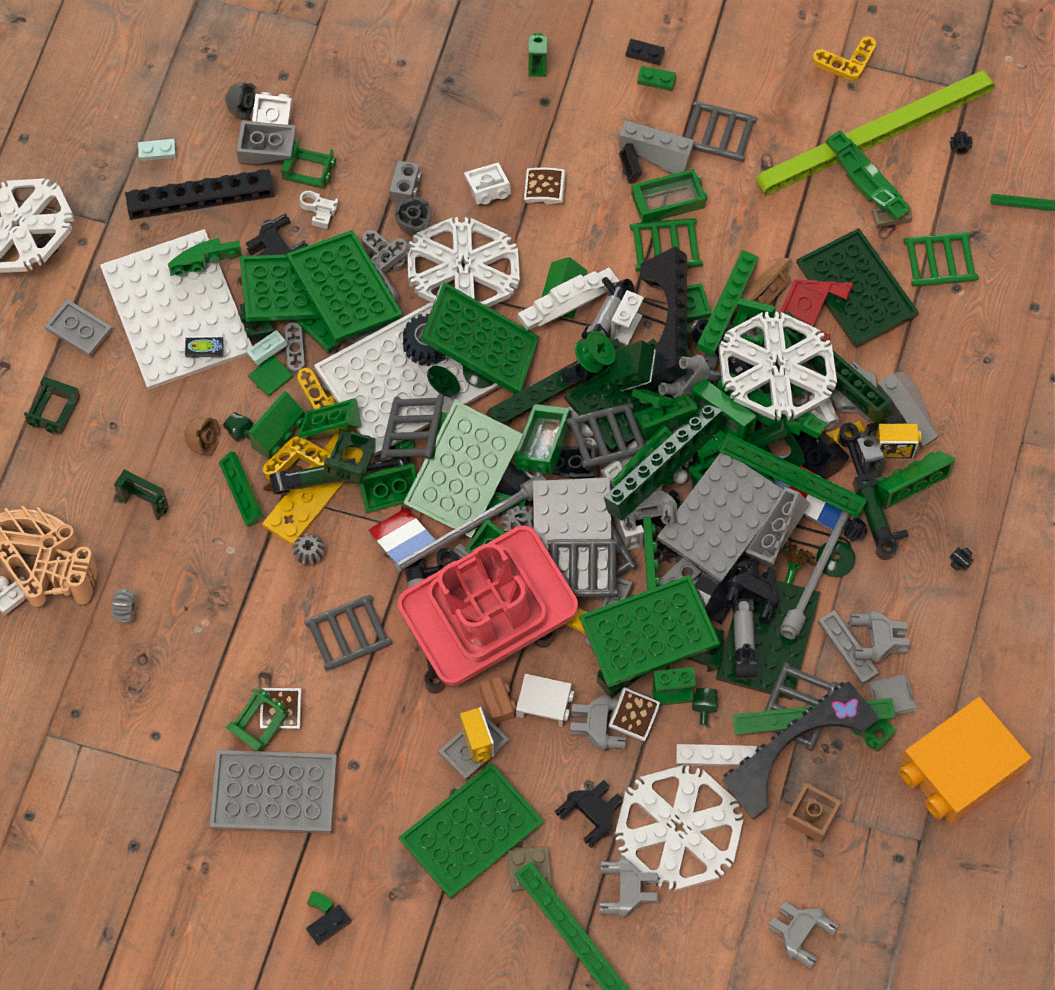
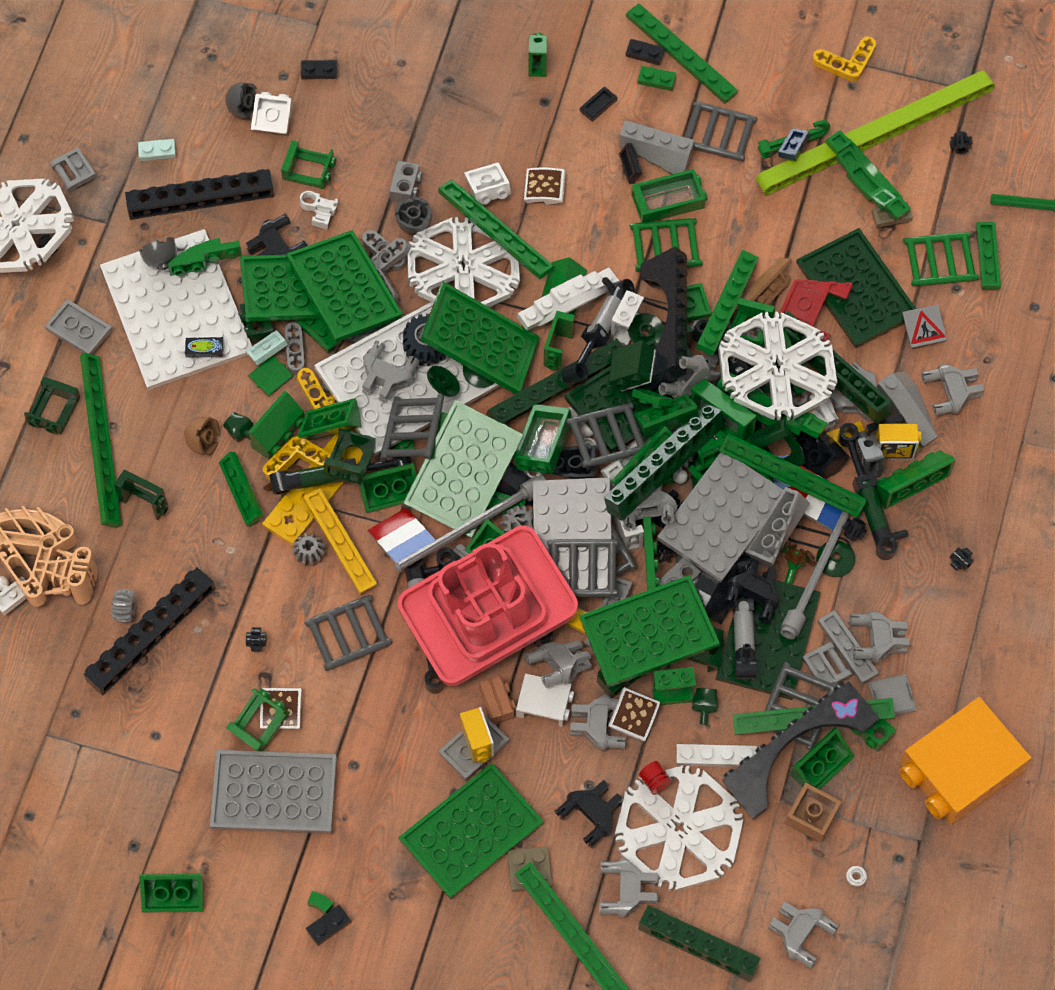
(79, 167): none -> light grey plate
(100, 440): none -> green plate
(148, 640): none -> black brick
(158, 253): none -> dark grey cylinder
(172, 892): none -> green slope
(256, 639): none -> black gear
(264, 142): light grey slope -> none
(318, 69): none -> black plate
(340, 541): none -> yellow plate
(385, 374): none -> light grey connector
(495, 229): none -> green plate
(562, 326): none -> green panel
(564, 660): none -> light grey connector
(595, 352): green piece -> none
(598, 104): none -> black tile
(648, 323): none -> dark green dish
(655, 777): none -> red piece
(682, 53): none -> green plate
(699, 943): none -> dark green brick
(767, 148): none -> green piece
(793, 144): none -> plate
(821, 668): none -> light grey plate
(823, 760): none -> green slope
(856, 870): none -> white plate
(924, 326): none -> light grey piece
(955, 387): none -> light grey connector
(988, 256): none -> green plate

